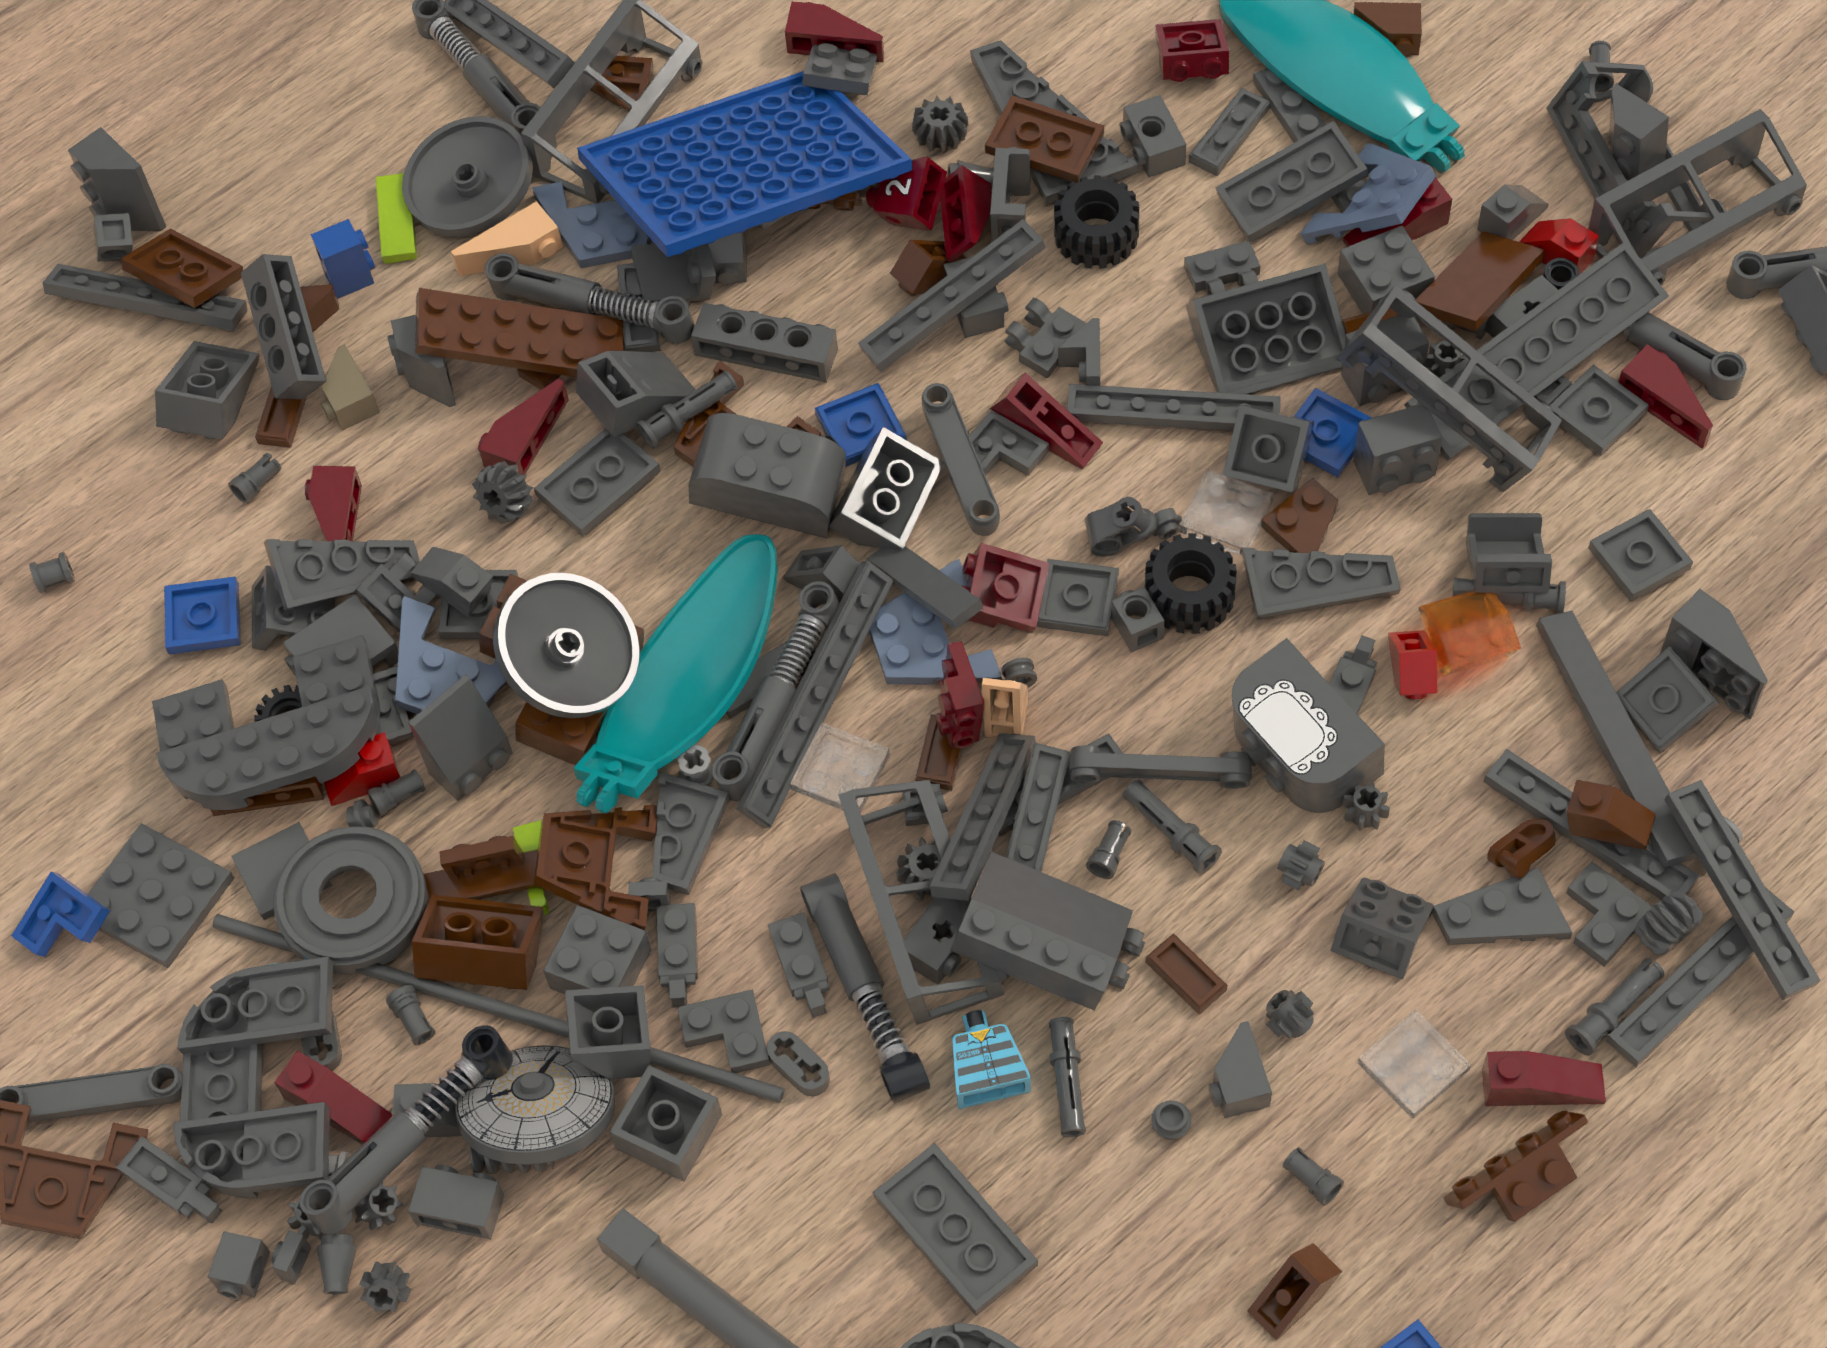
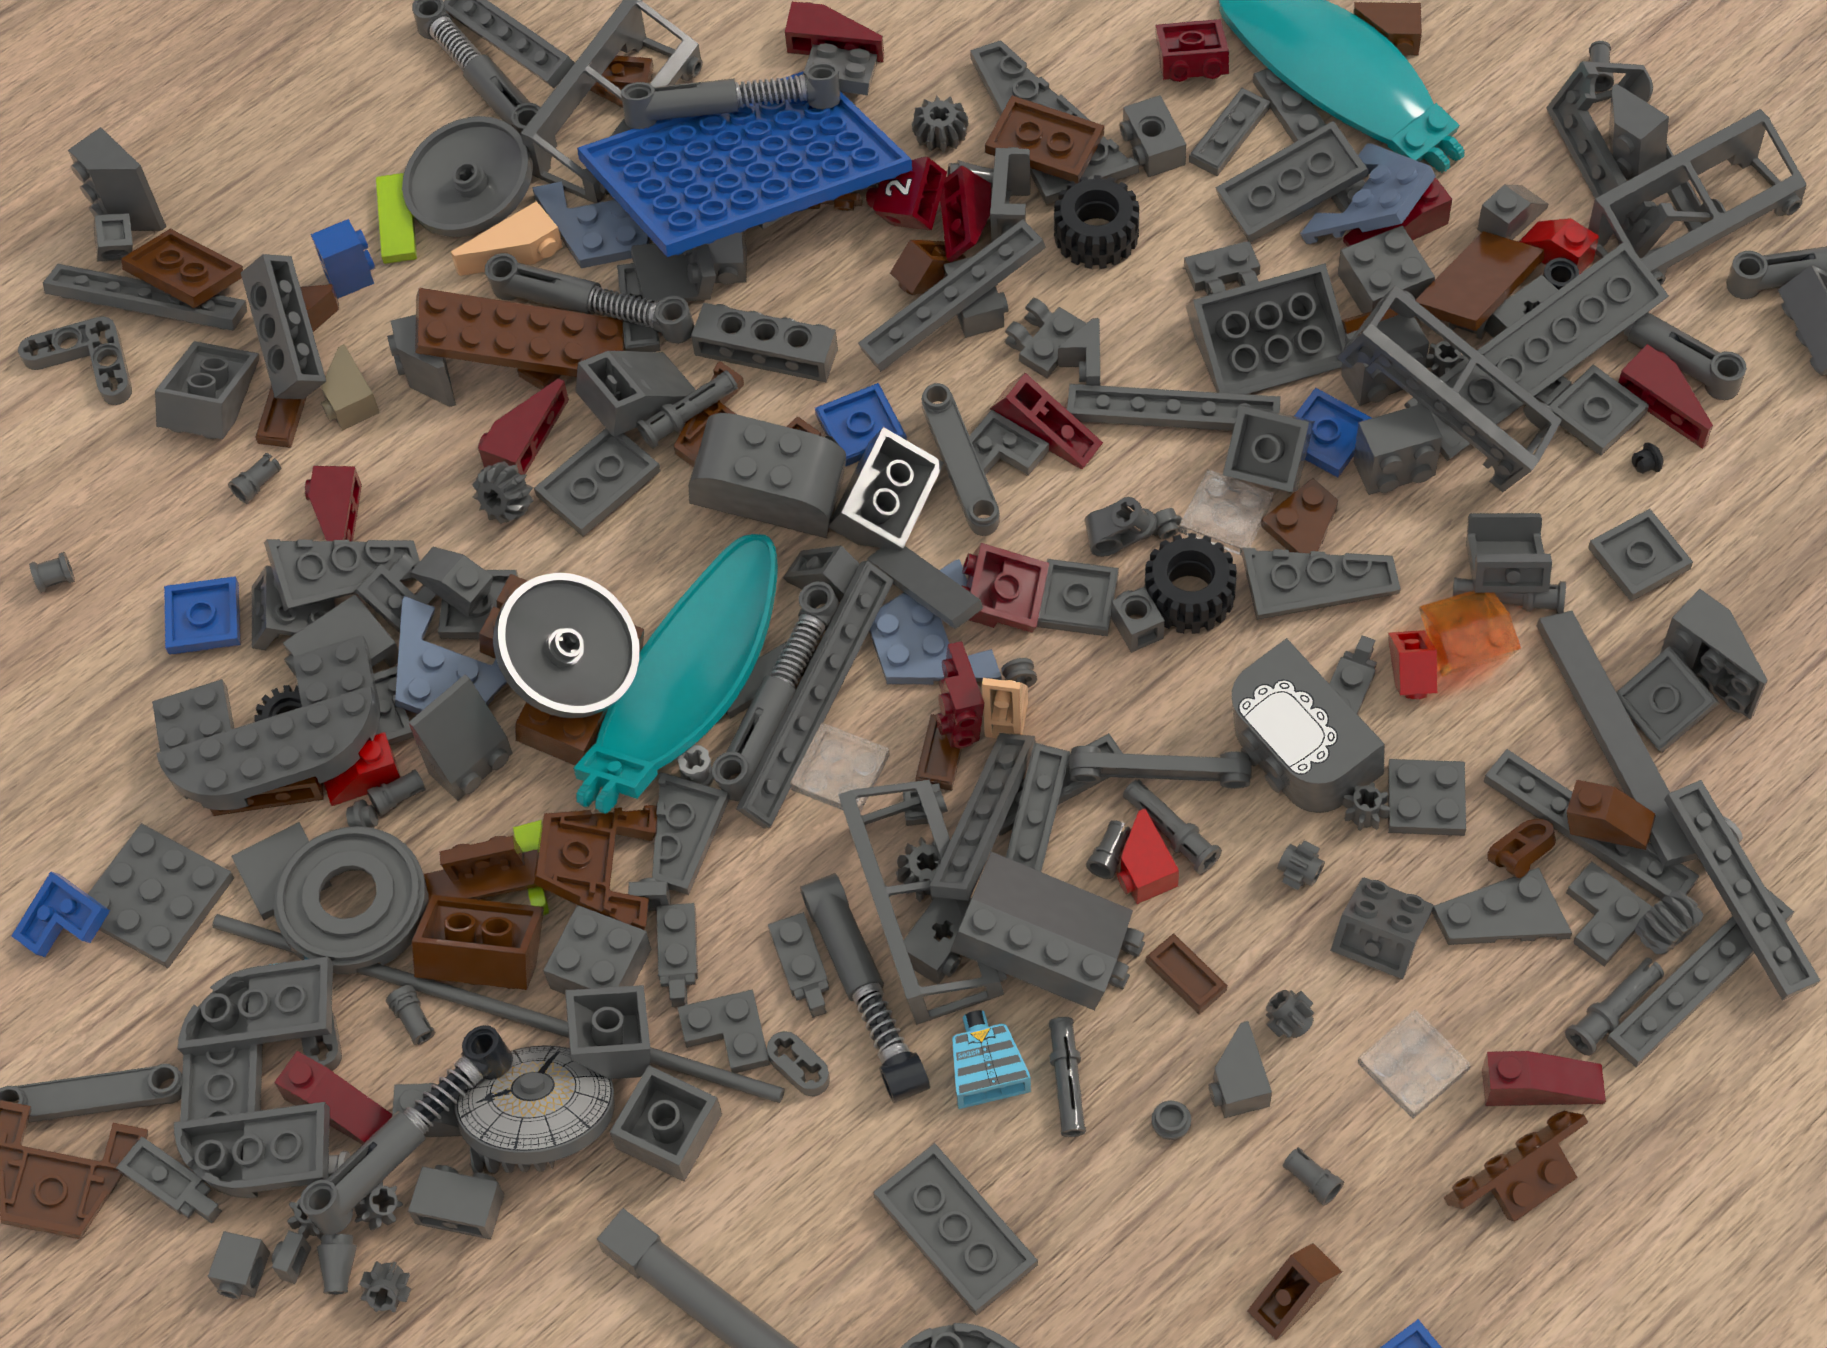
(87, 345): none -> dark grey beam
(647, 104): none -> dark grey piece
(1146, 862): none -> red slope
(1426, 797): none -> dark grey plate
(1648, 459): none -> black piece

